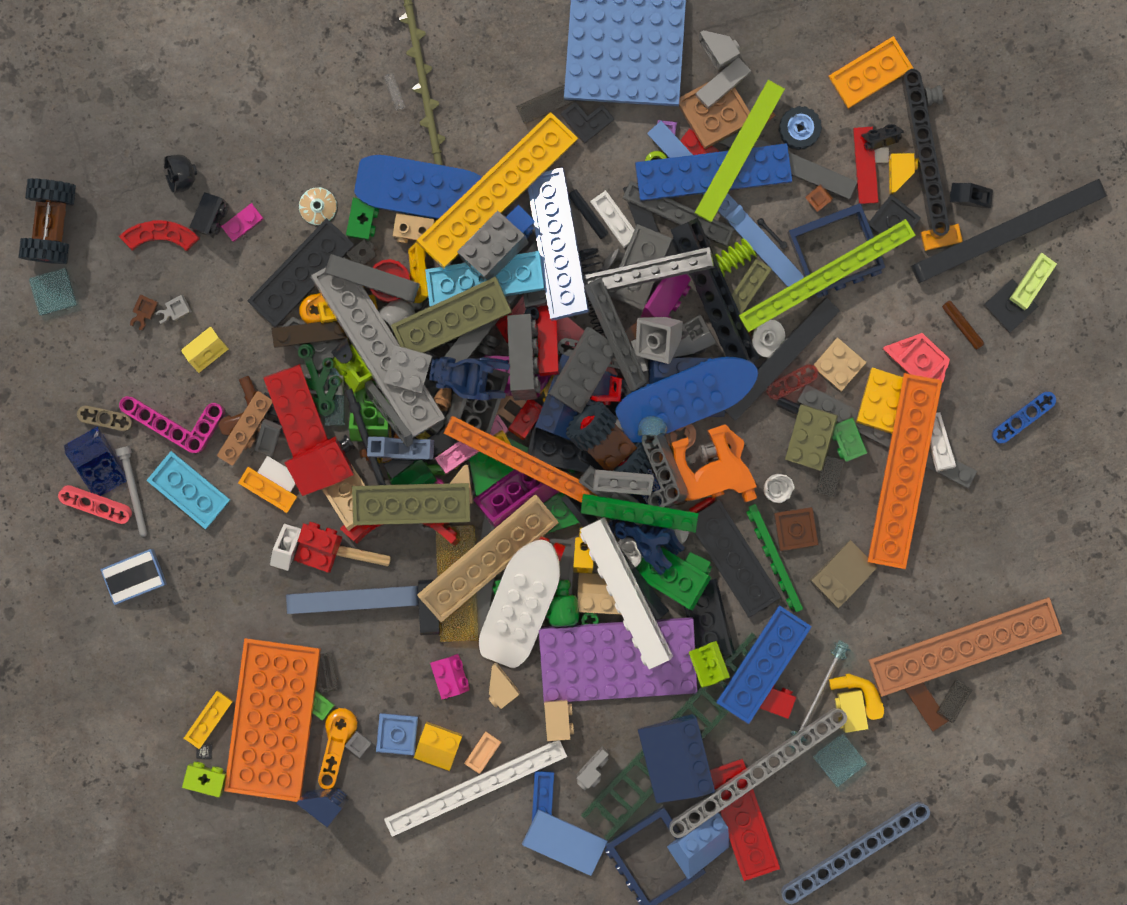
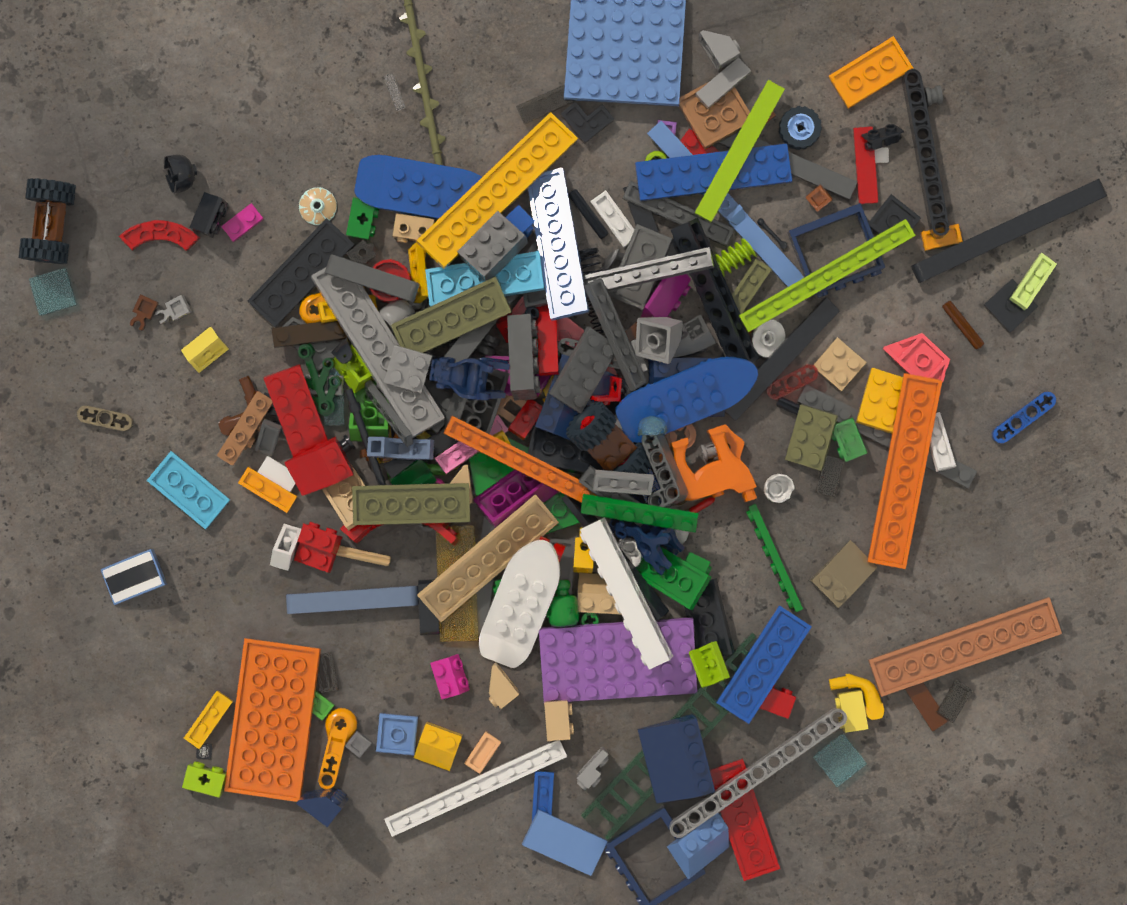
(95, 462): clear blue slope -> none
(95, 501): coral beam -> none
(124, 455): light grey piece -> none
(172, 427): dark pink beam -> none
(443, 398): medium nougat cone -> none
(735, 559): black plate -> none
(796, 529): reddish brown plate -> none
(839, 653): axle -> none
(861, 844): sand blue beam -> none
(900, 170): yellow slope -> none
(971, 195): black slope -> none

